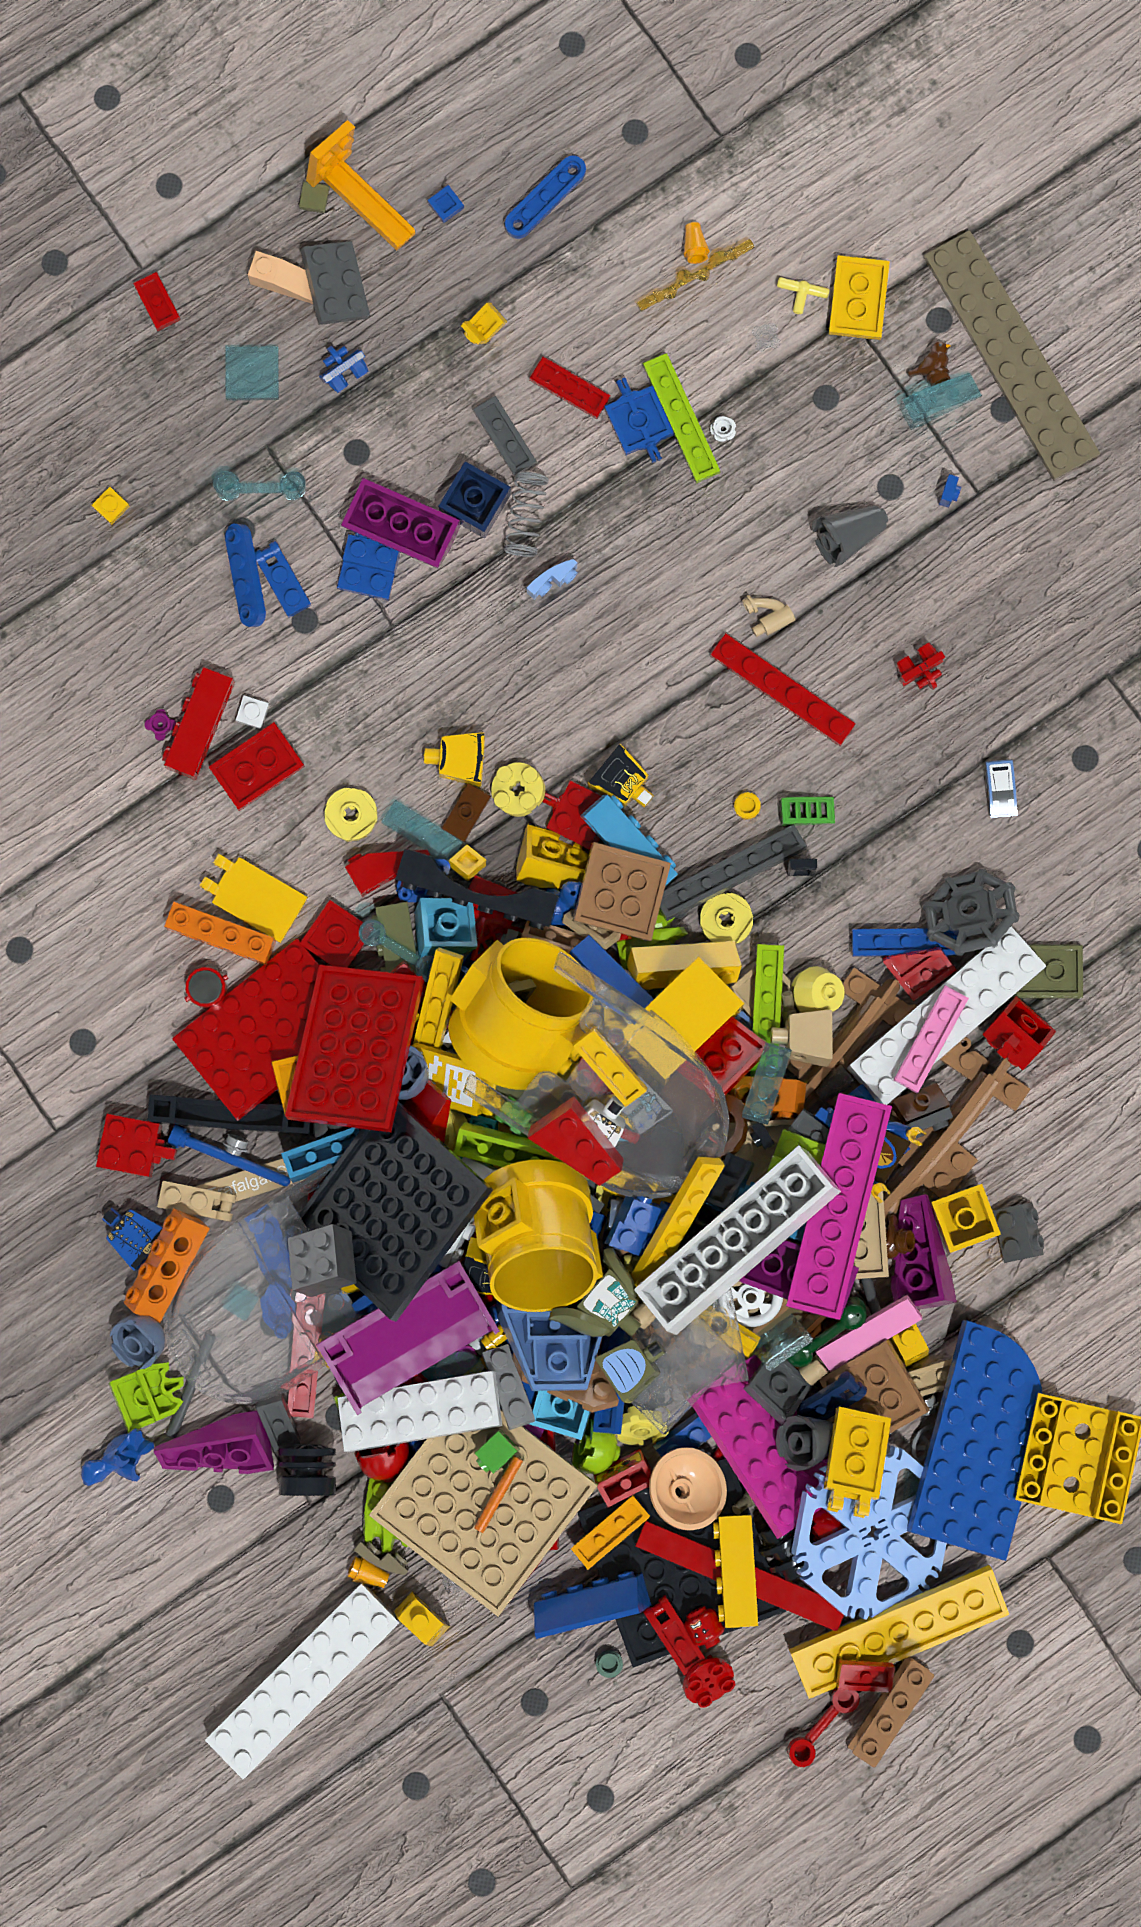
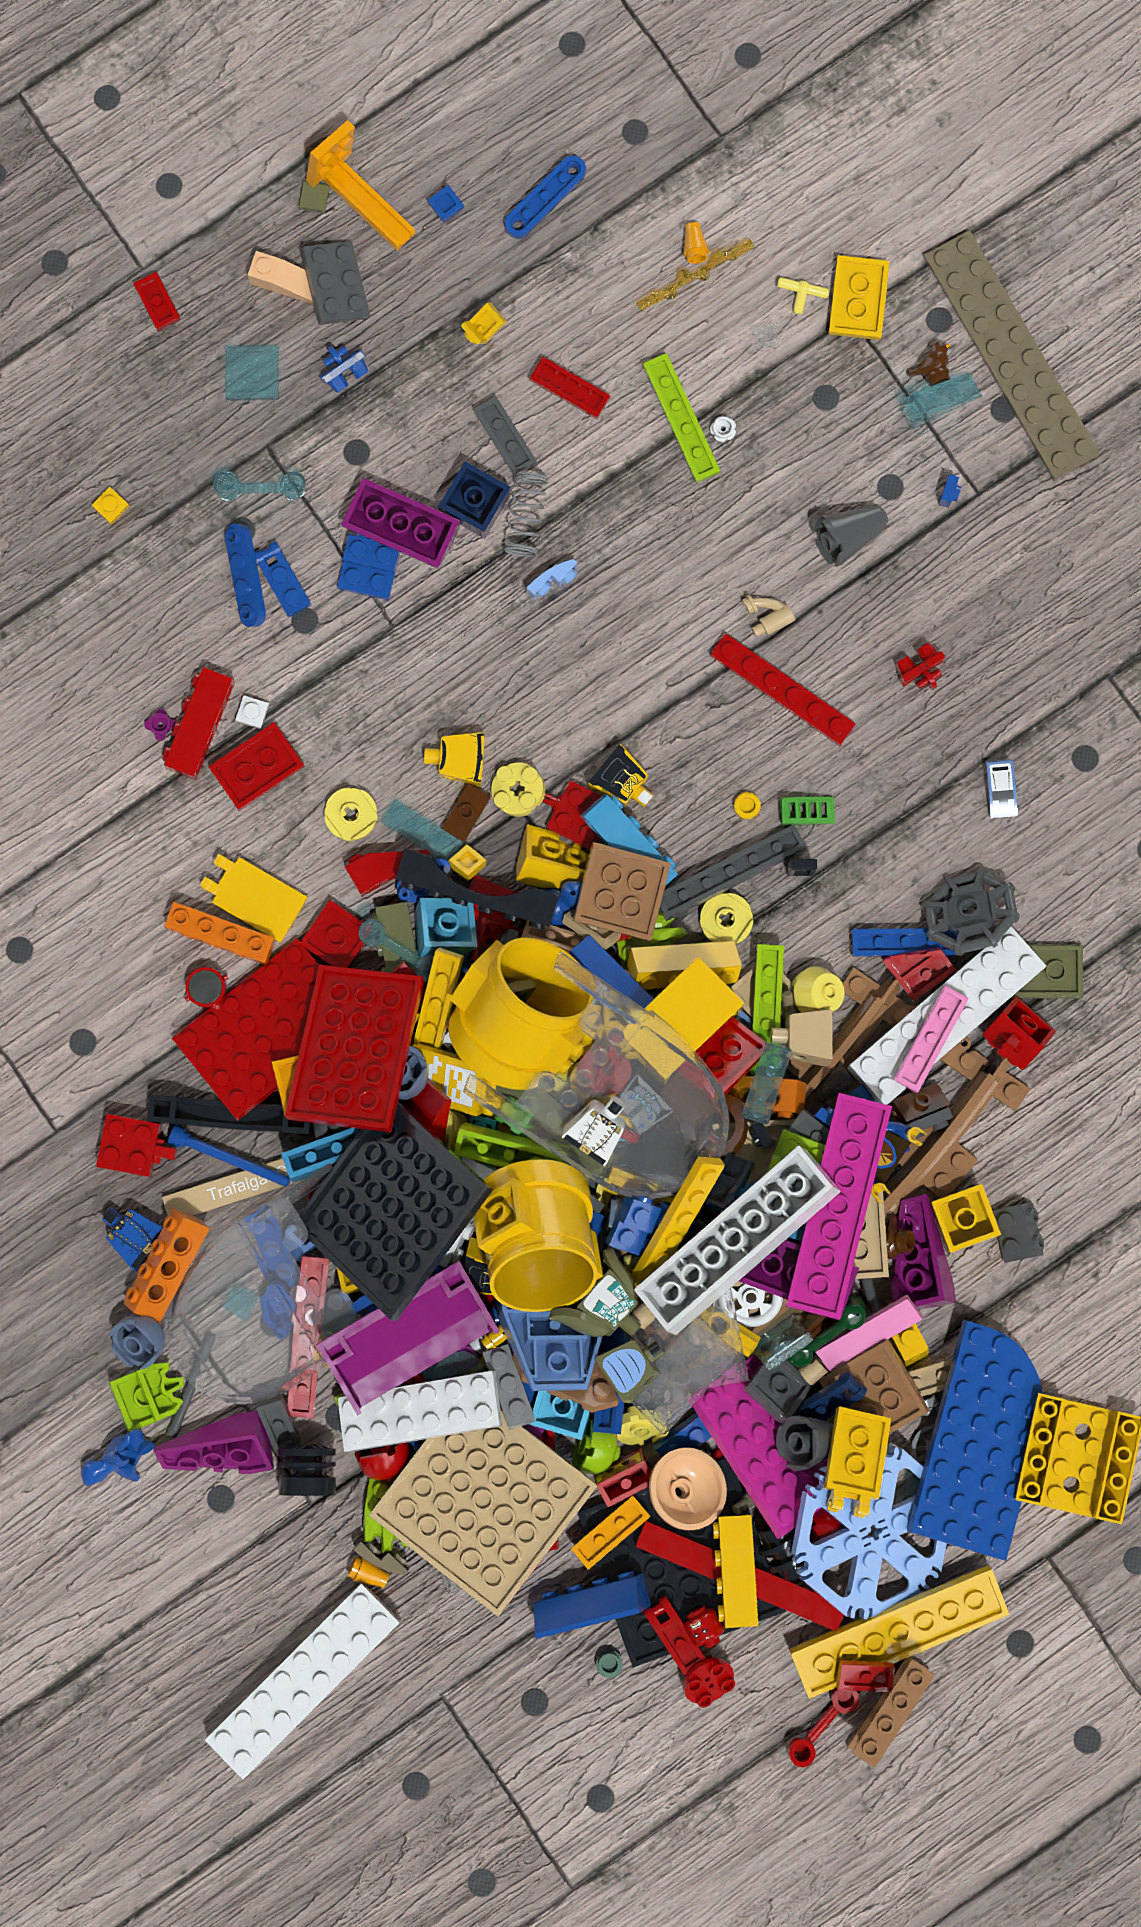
(195, 1201): tan plate -> none
(235, 1144): light grey plate -> none
(321, 1260): flat silver brick -> none
(421, 1619): yellow torso -> none
(496, 1452): bright green brick -> none
(498, 1494): orange bar -> none
(577, 1141): red wedge -> none
(609, 1066): yellow plate -> none
(639, 420): blue plate -> none

